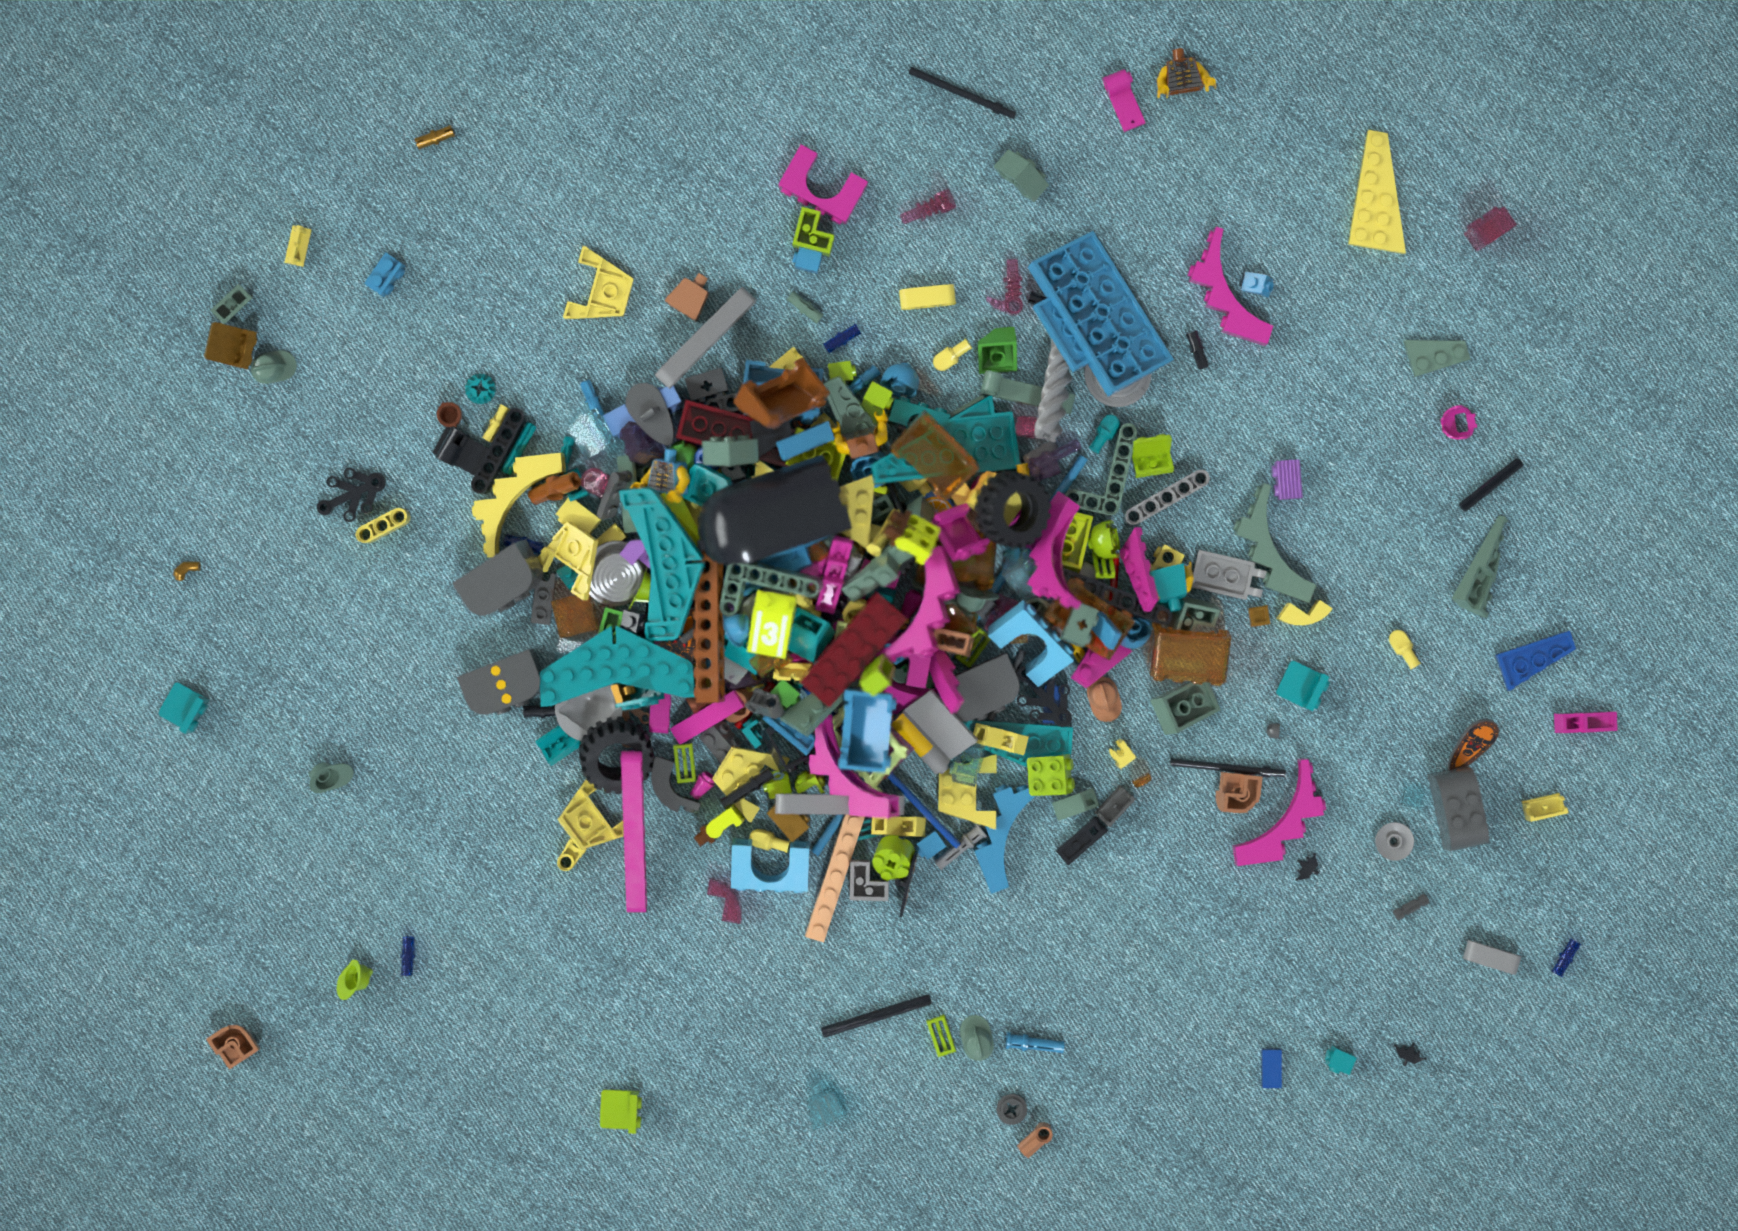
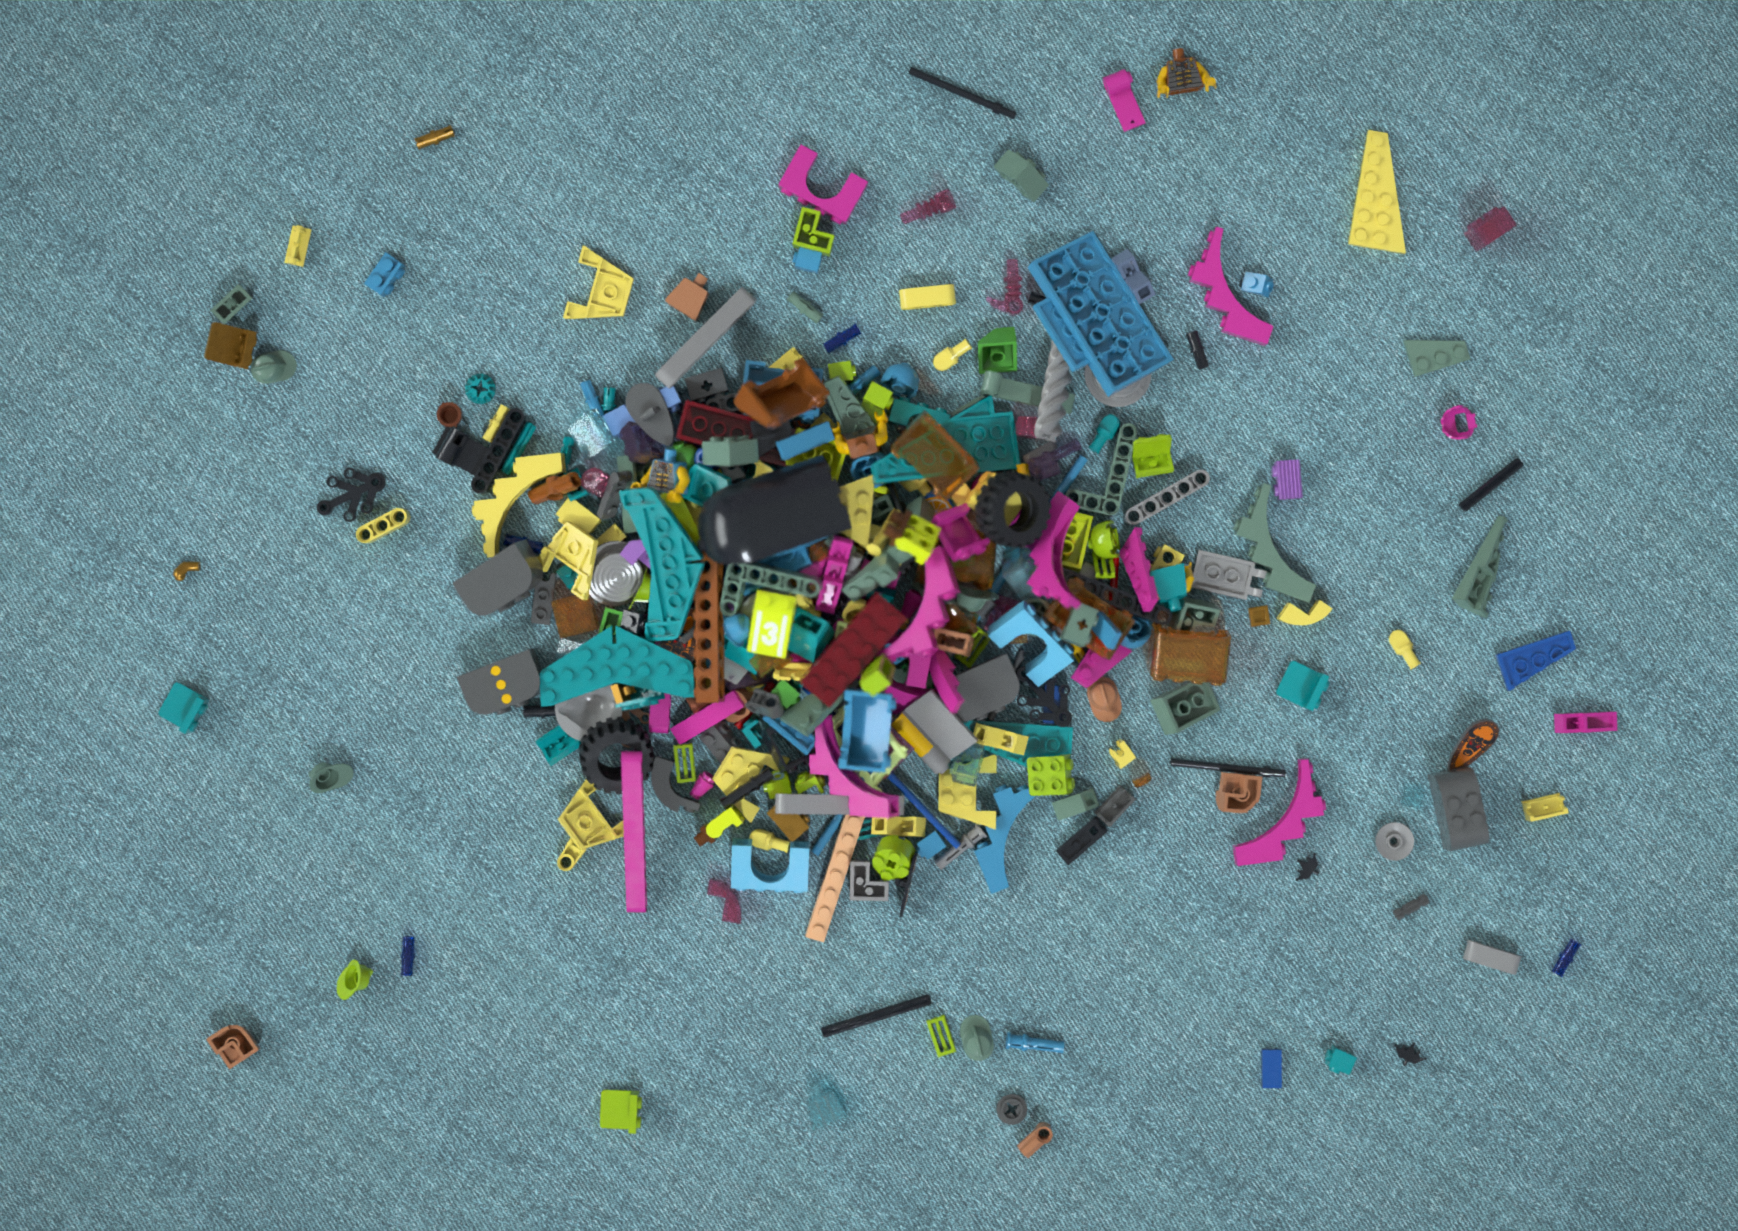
(609, 399): none -> teal pin
(1134, 278): none -> sand blue brick
(1273, 730): dark grey hinge -> none

